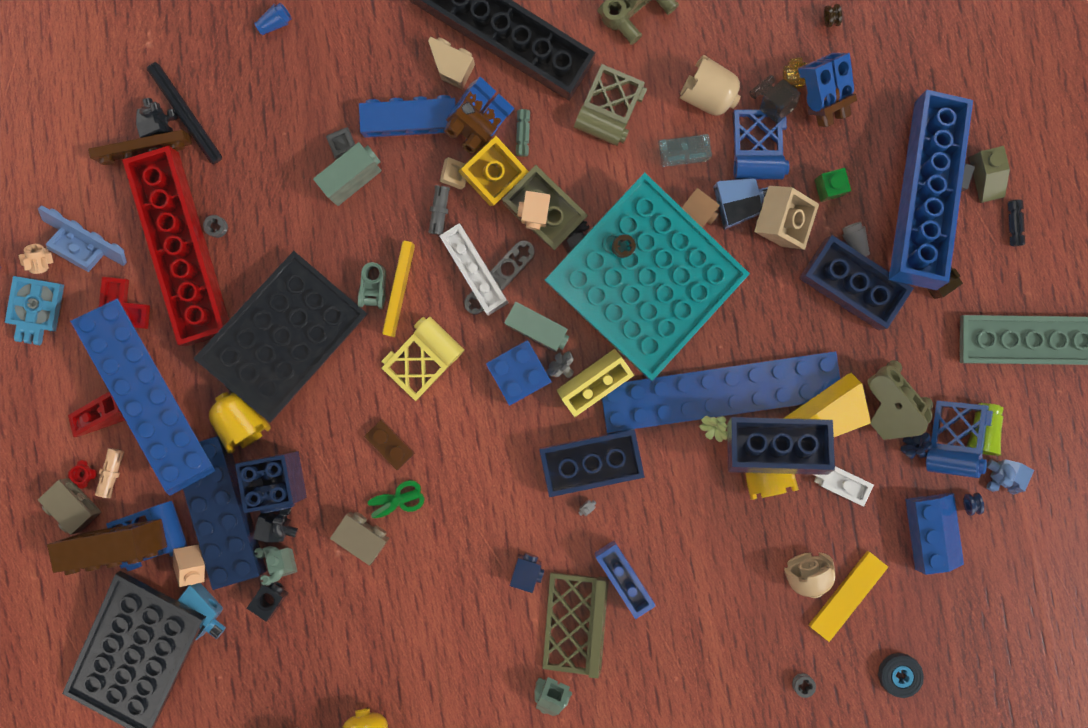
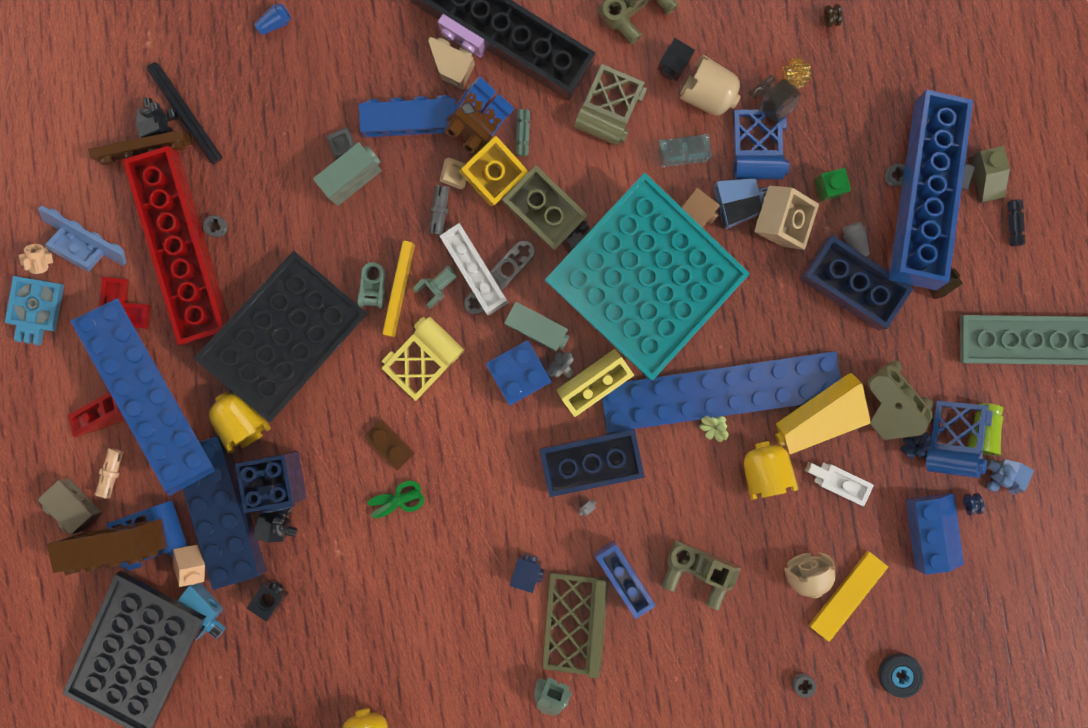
(75, 474): red plate -> none
(279, 563): sand green piece -> none
(360, 537): dark tan brick -> none
(436, 285): none -> sand green piece
(461, 36): none -> lavender plate
(534, 210): light nougat brick -> none
(622, 238): dark brown bush -> none
(675, 60): none -> black brick
(701, 565): none -> olive piece
(780, 446): dark blue brick -> none
(829, 87): blue hips -> none
(888, 175): none -> dark grey bush

